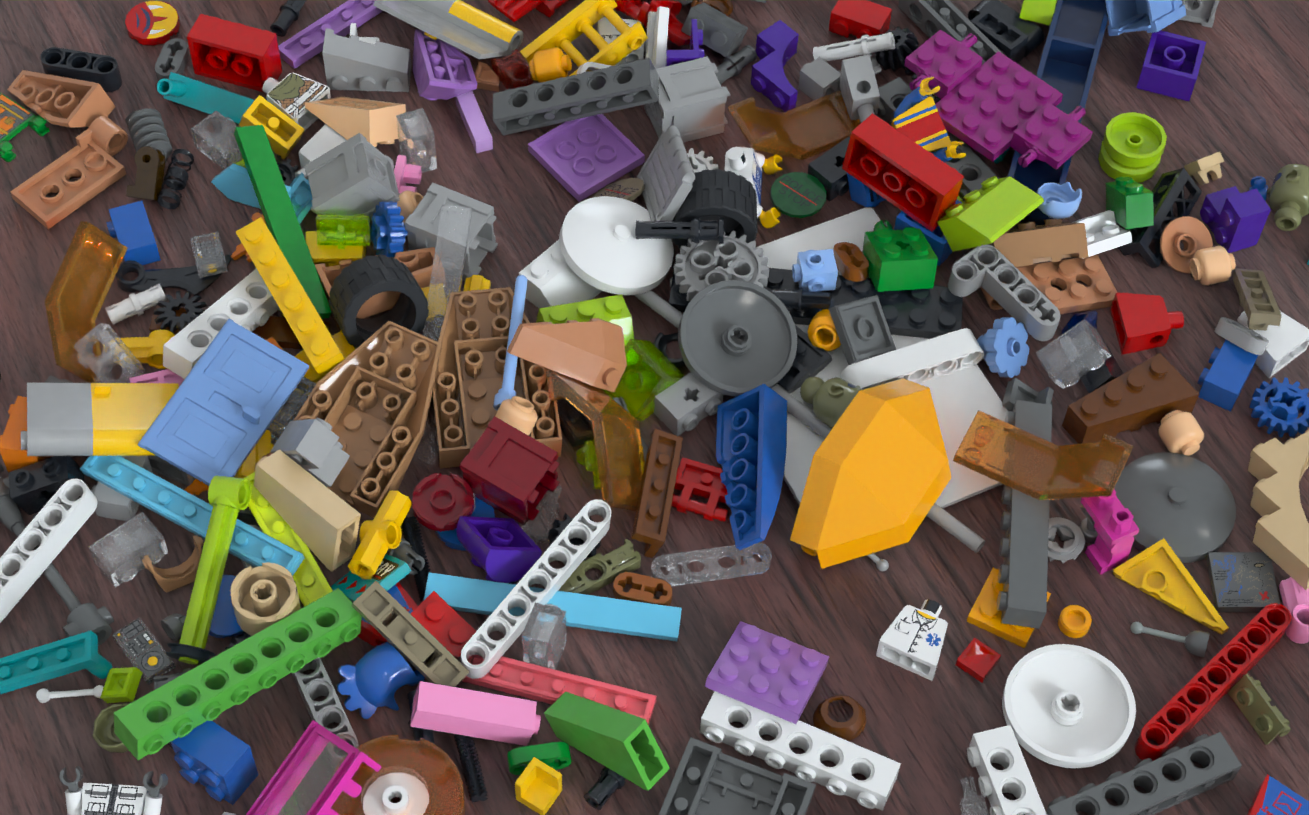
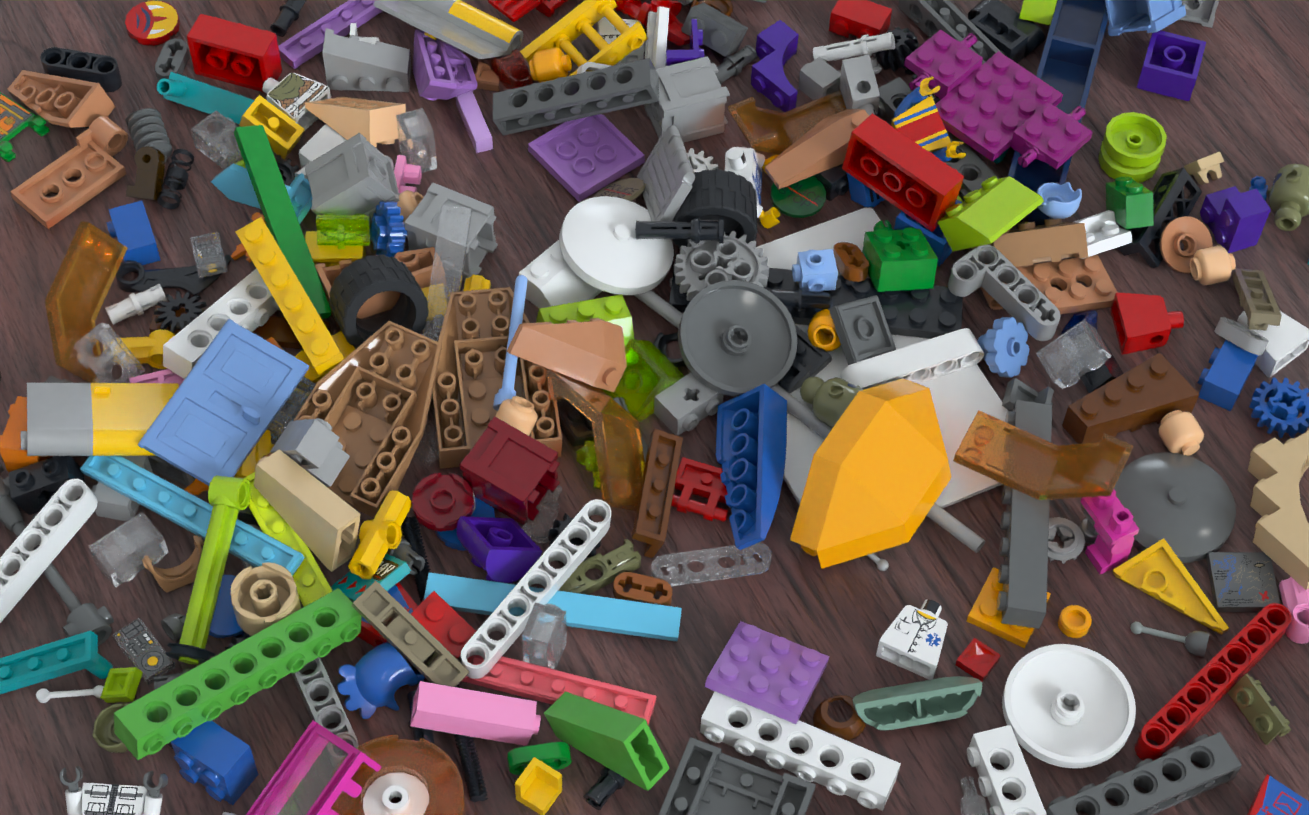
(817, 149): none -> nougat wedge
(917, 702): none -> sand green brick

